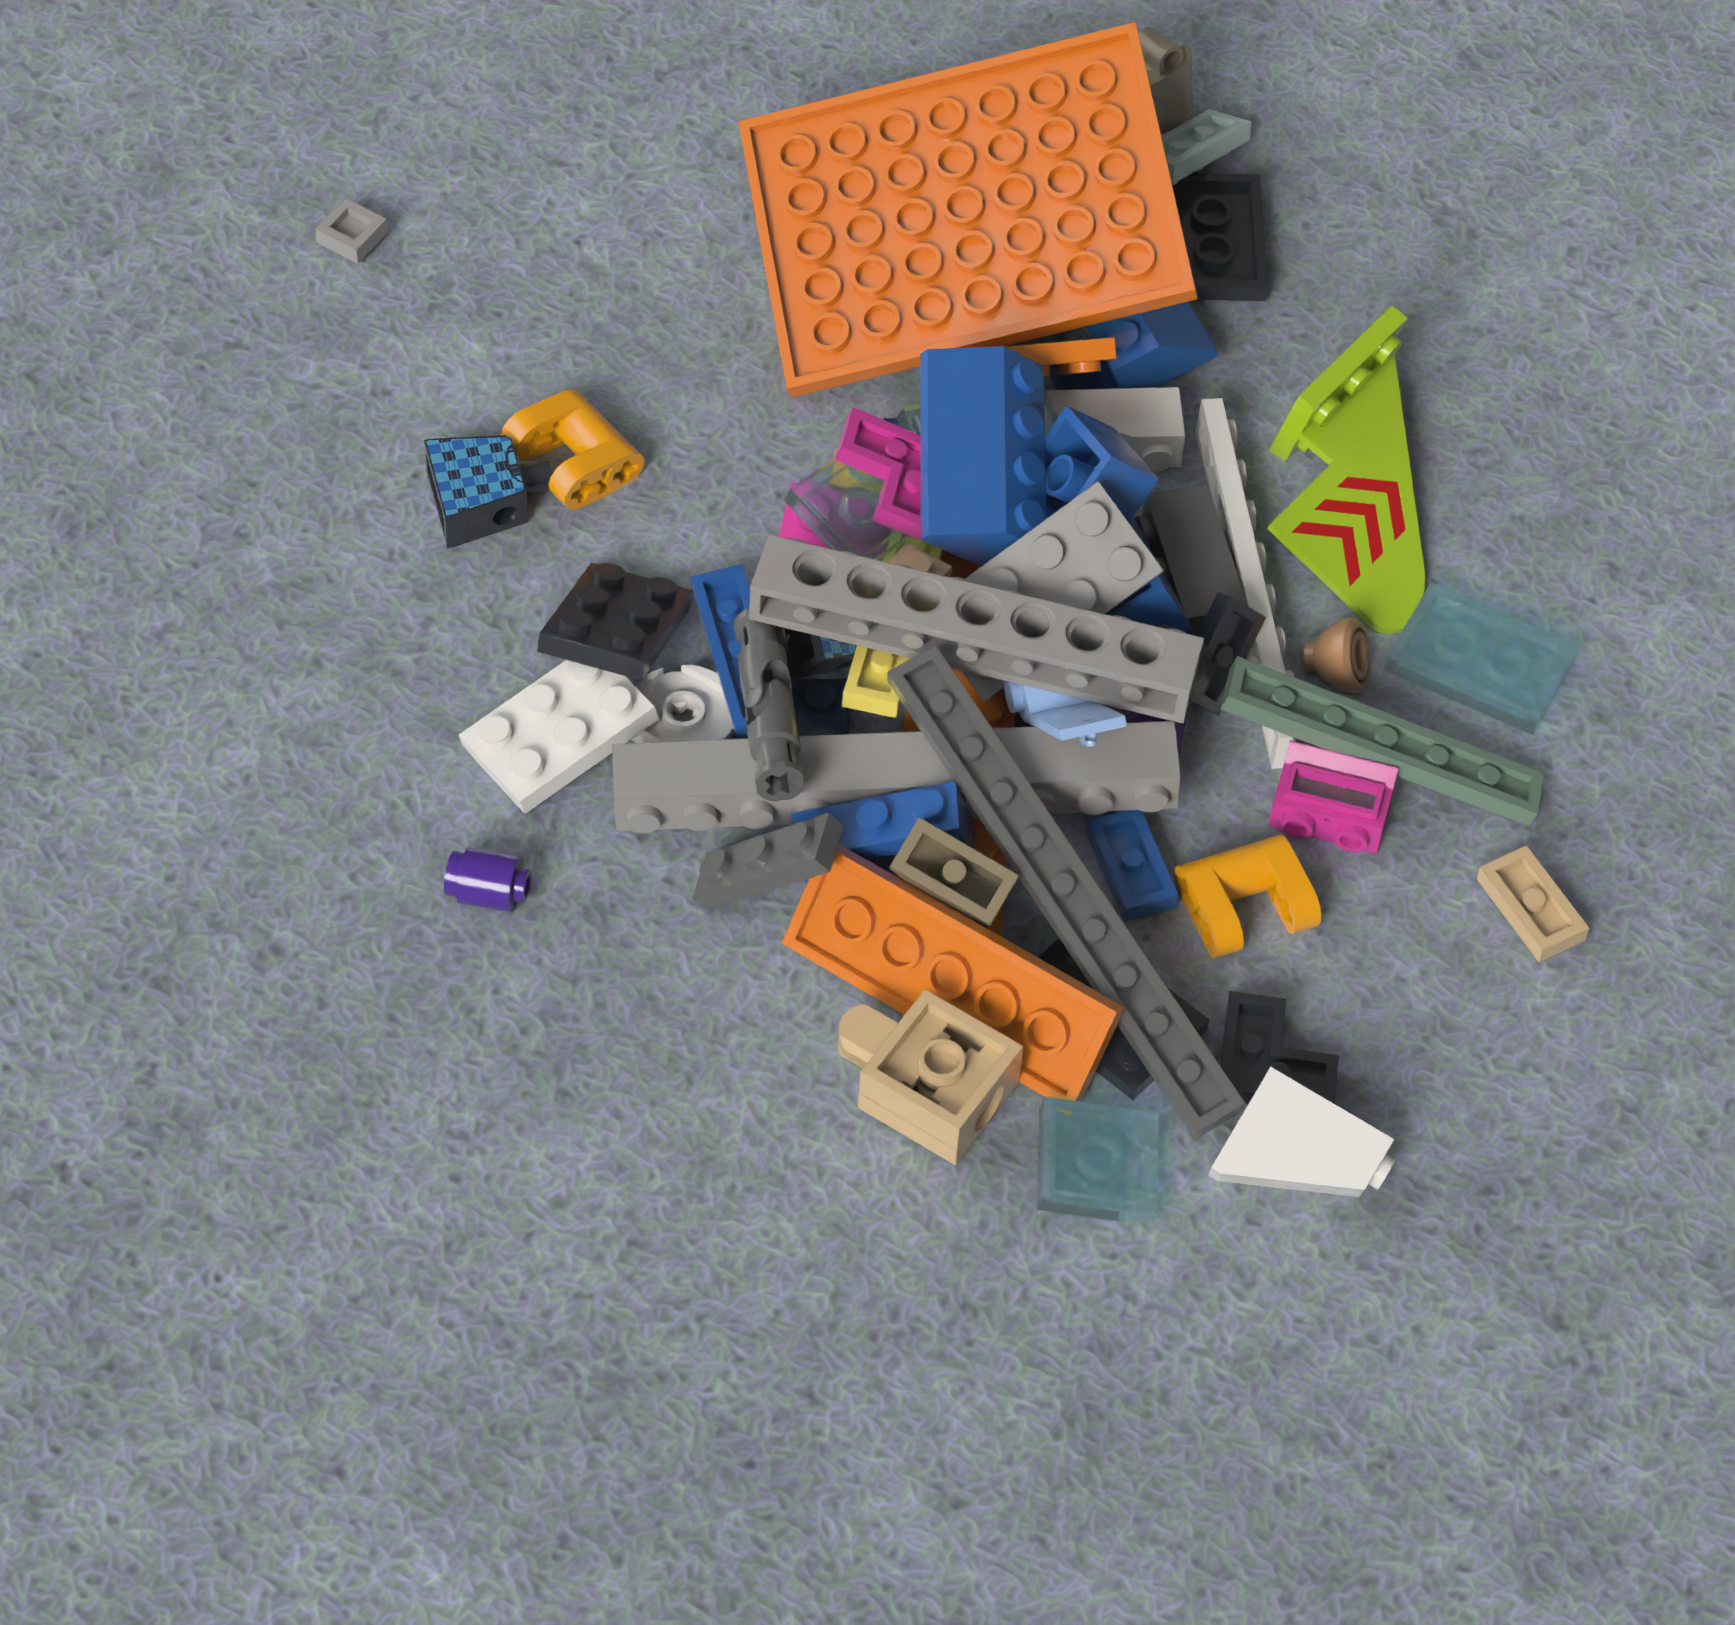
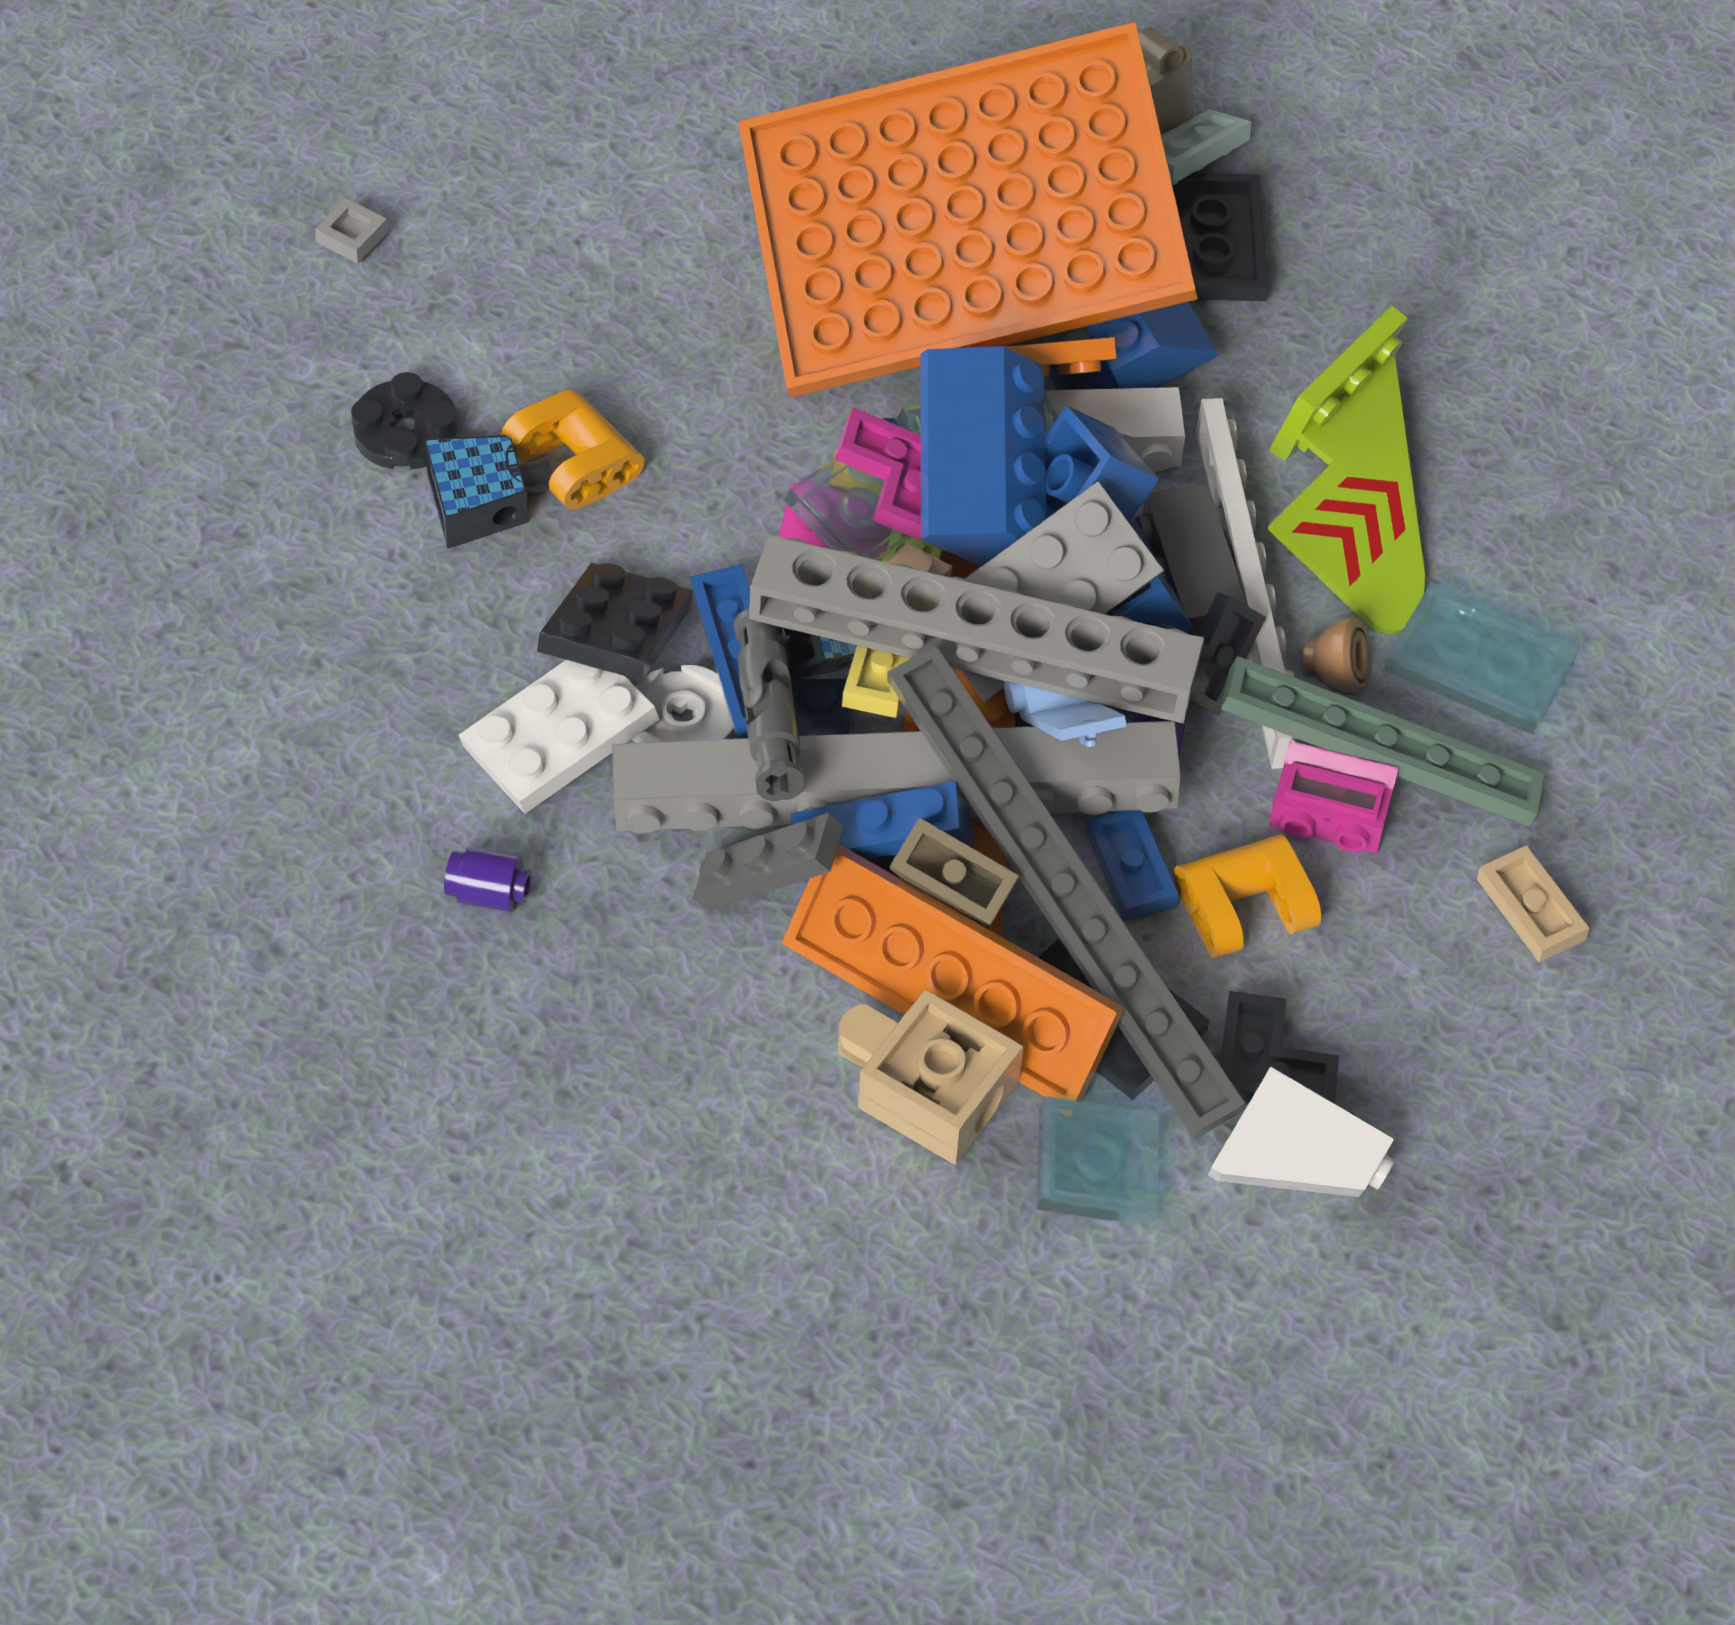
(396, 399): none -> black plate

